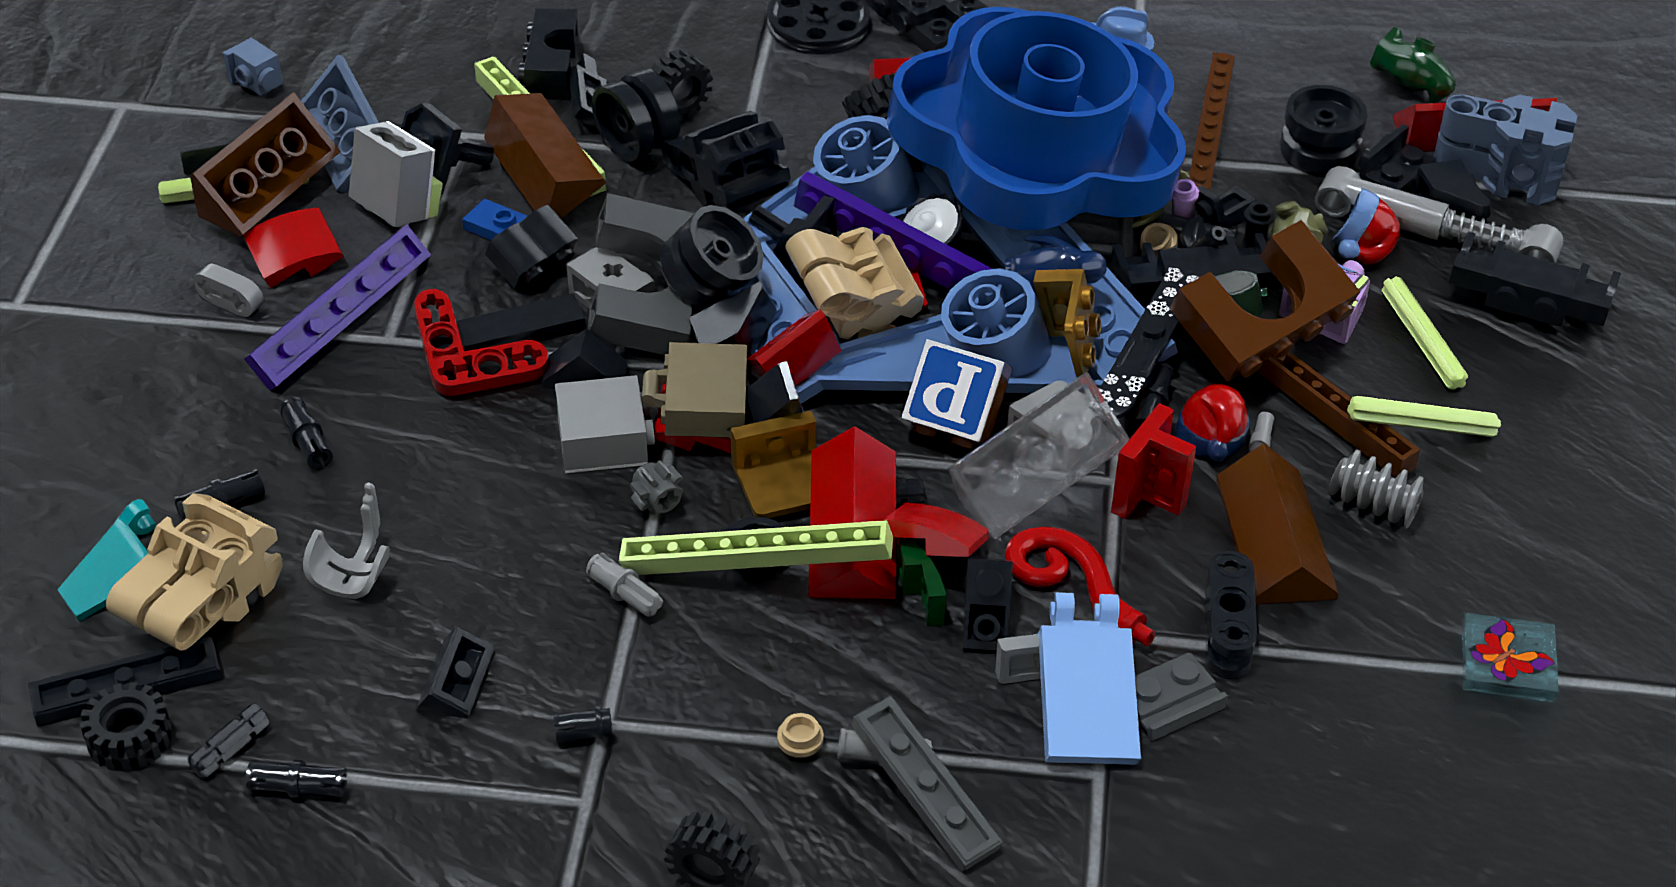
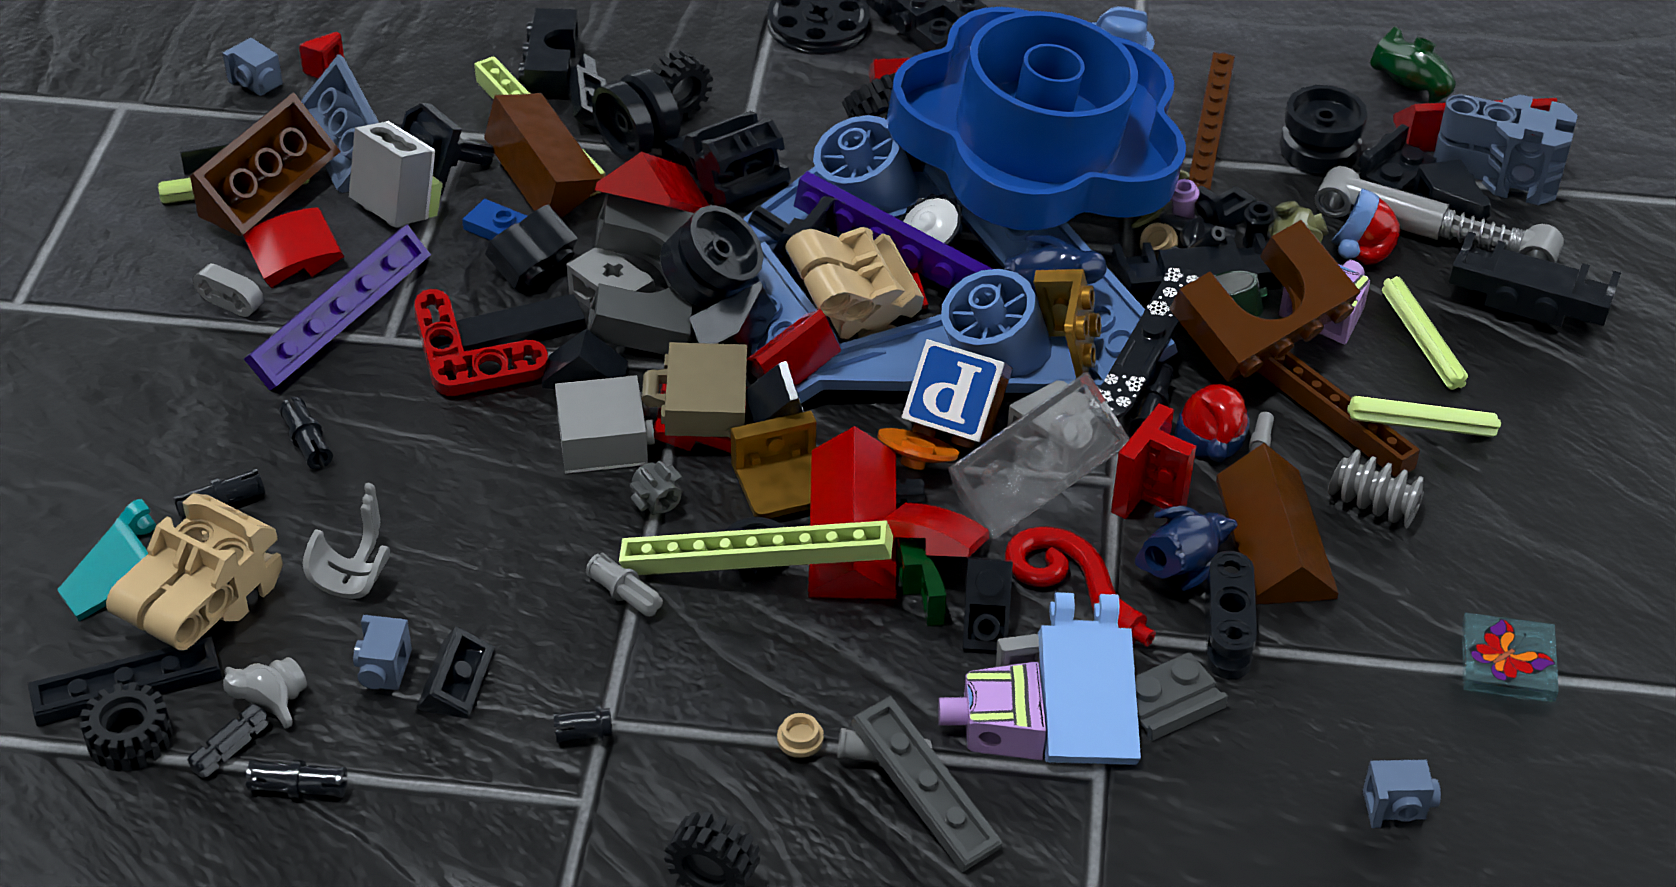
(267, 686): none -> light grey animal
(319, 53): none -> red slope
(382, 652): none -> sand blue brick
(655, 182): none -> red slope
(917, 447): none -> orange dish
(1000, 711): none -> lavender torso
(1184, 544): none -> dark blue animal
(1399, 791): none -> sand blue brick

